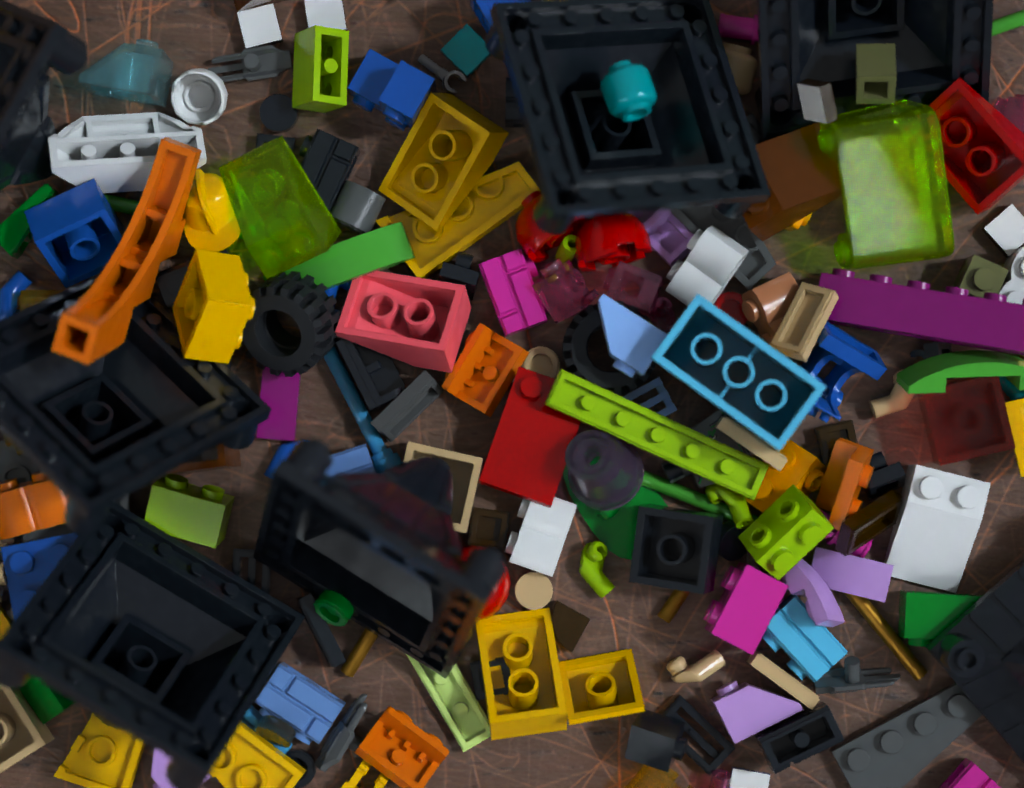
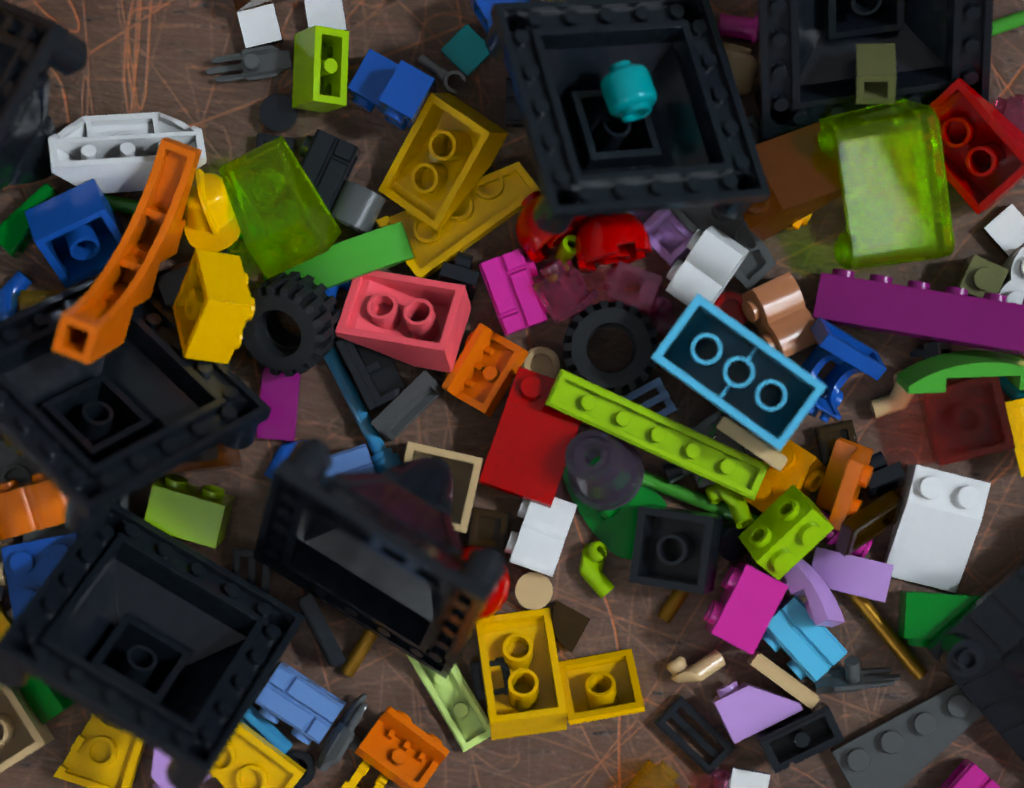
(132, 74): clear light blue slope -> none
(199, 96): white hair -> none
(276, 731): clear smoke tile -> none
(333, 608): green tile -> none
(628, 337): light blue slope -> none
(656, 740): black brick -> none
(804, 321): tan tile -> none
(817, 101): tile -> none

